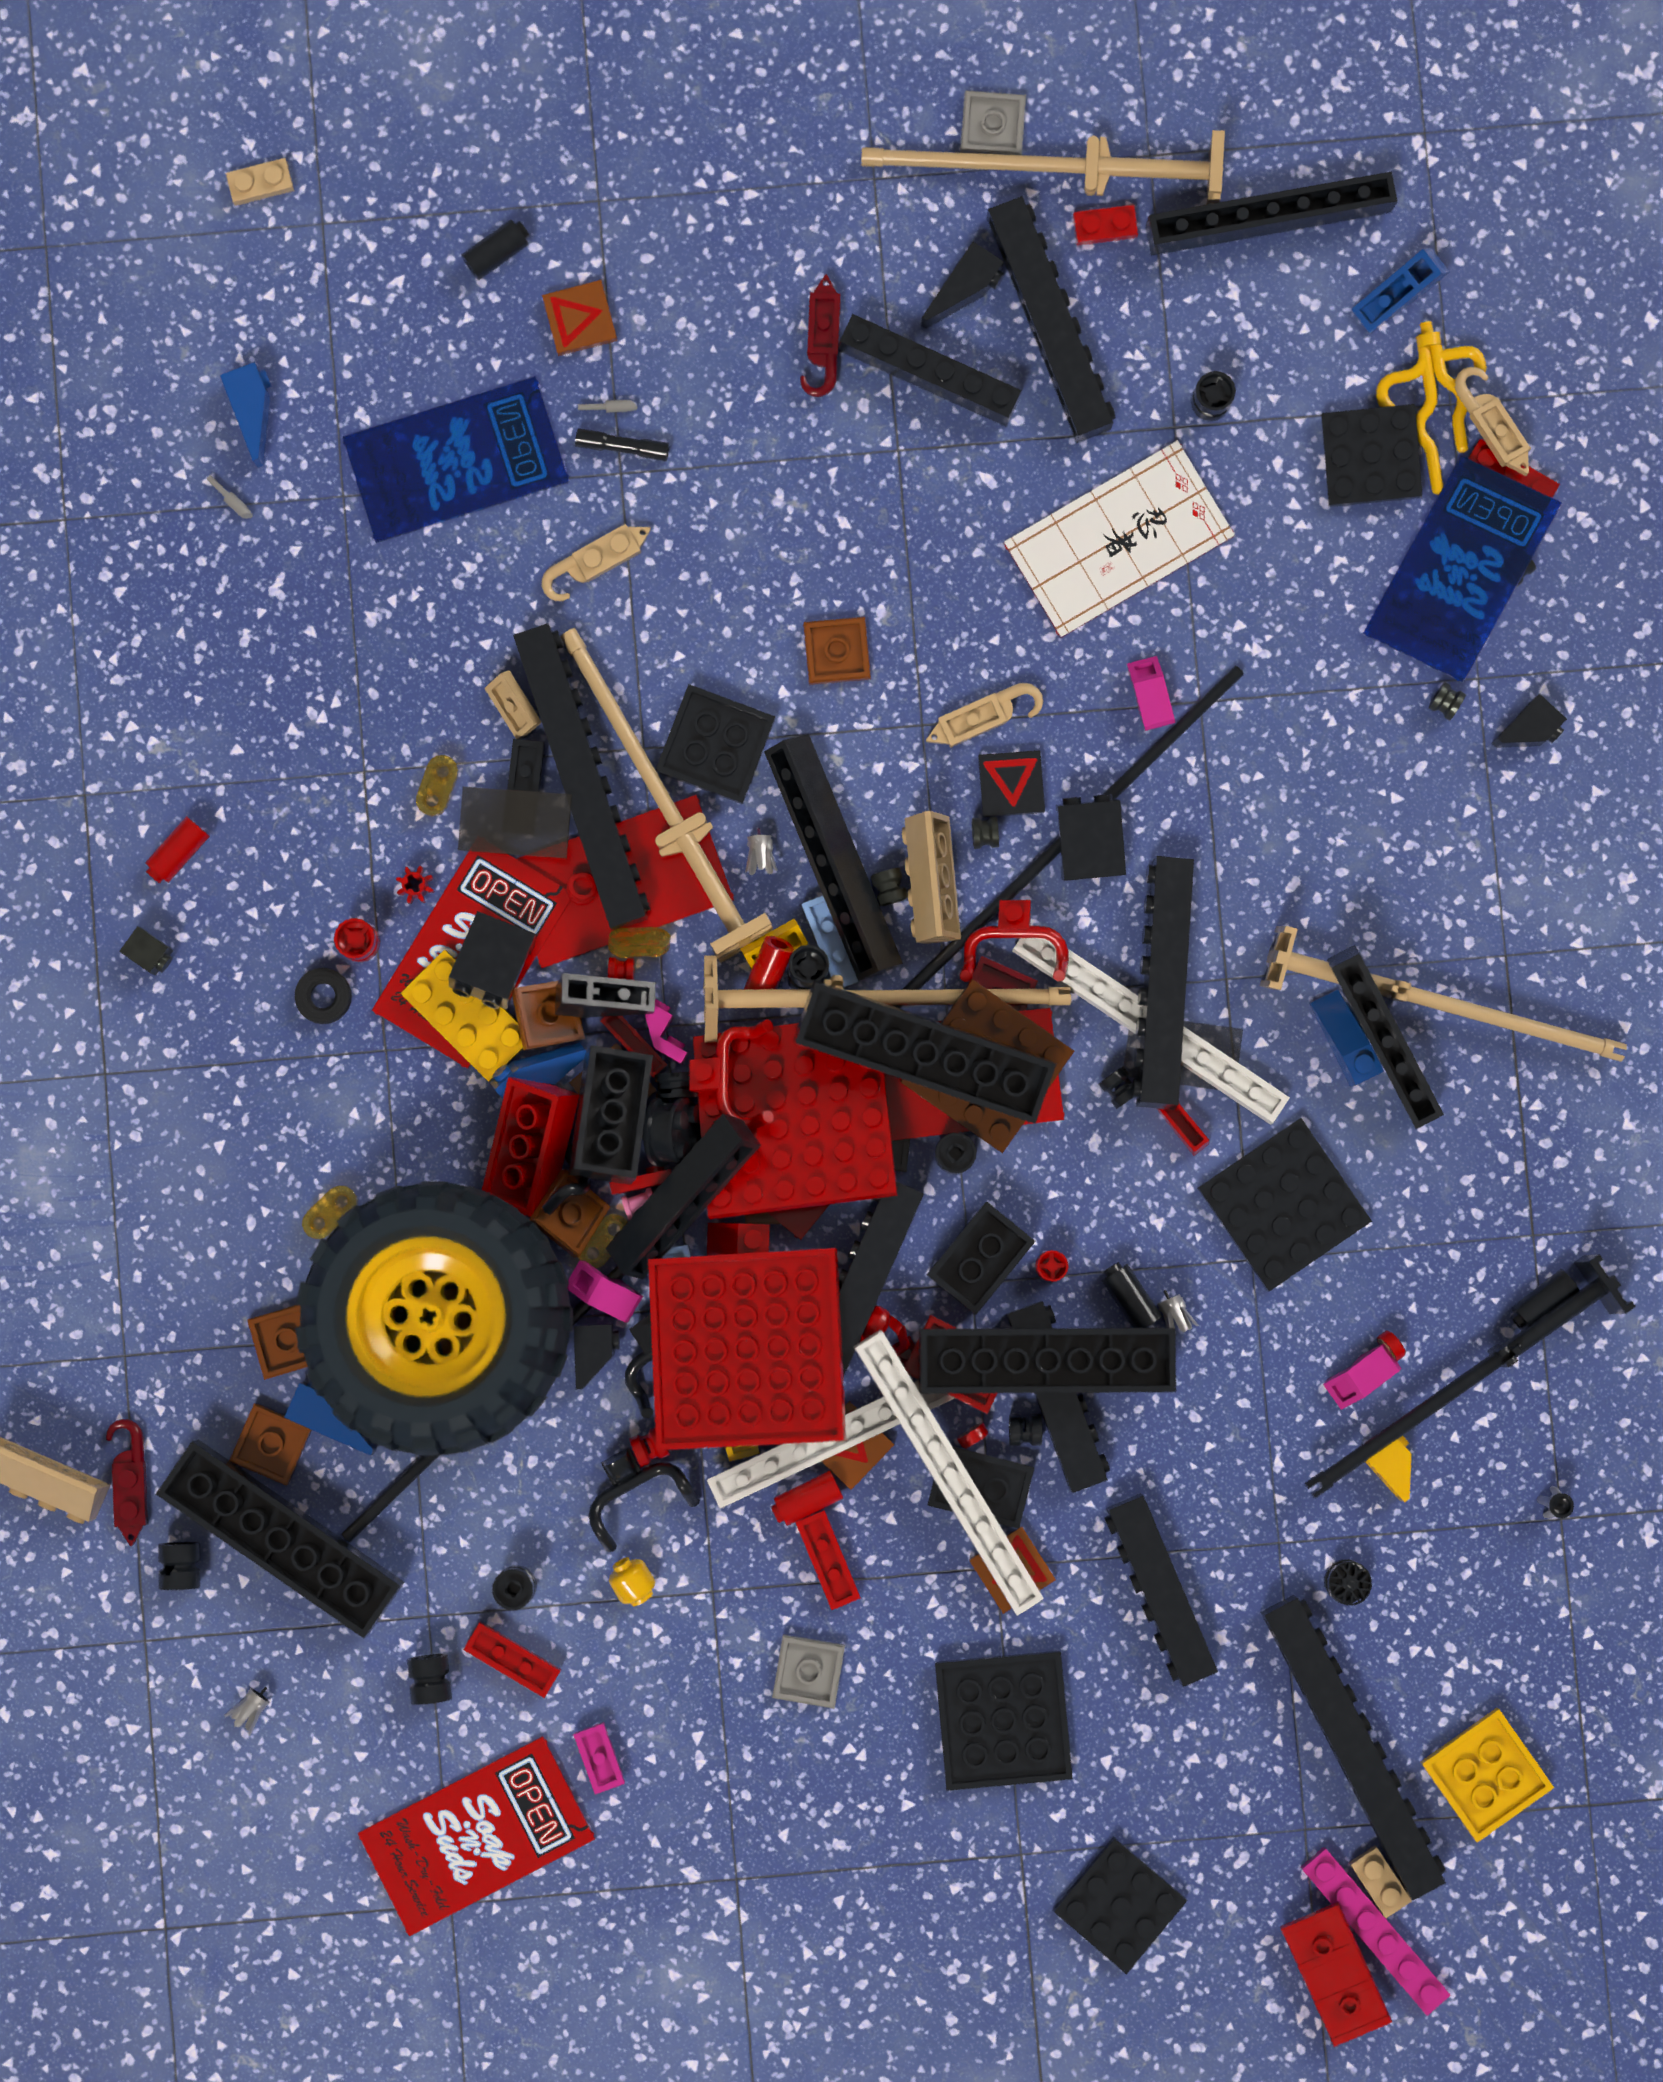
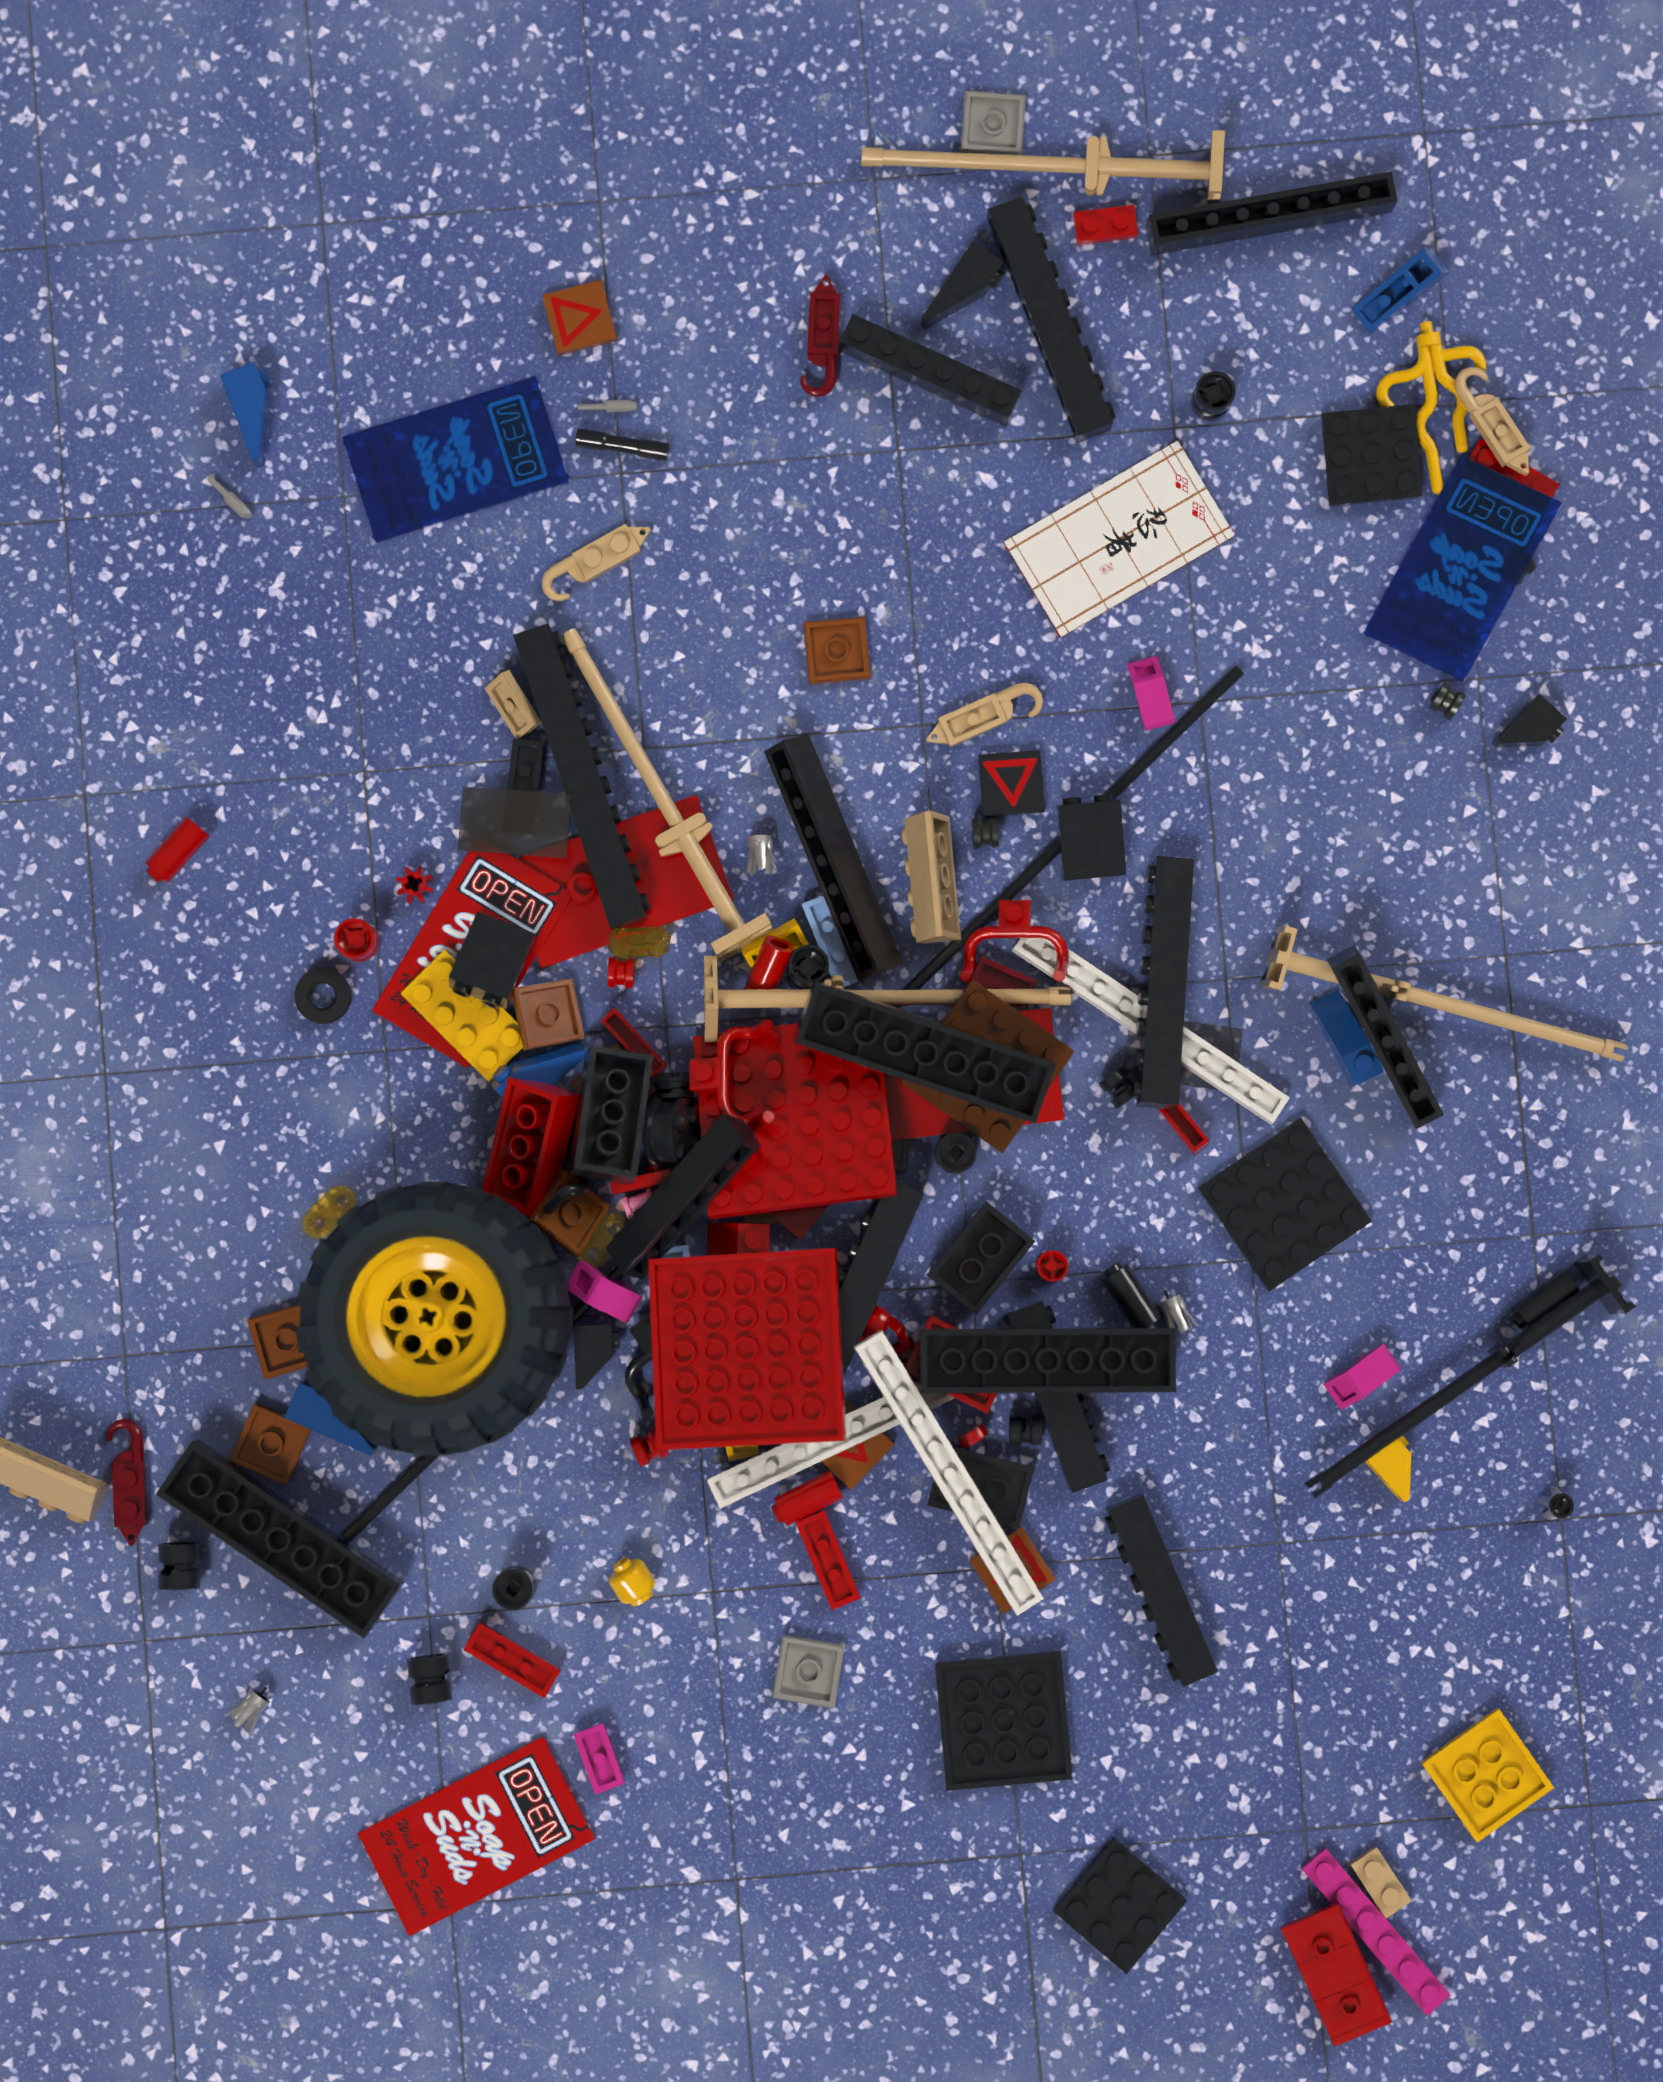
(147, 951): pearl dark grey brick -> none
(260, 181): tan plate -> none
(437, 786): clear yellow plate -> none
(496, 248): black brick -> none
(603, 996): black slope -> none
(625, 1476): black piece -> none
(658, 1024): dark pink slope -> none
(715, 744): black plate -> none
(888, 884): pearl dark grey wheel -> none
(1348, 1582): black wheel -> none
(1353, 1746): black brick -> none
(1393, 1344): red tile -> none

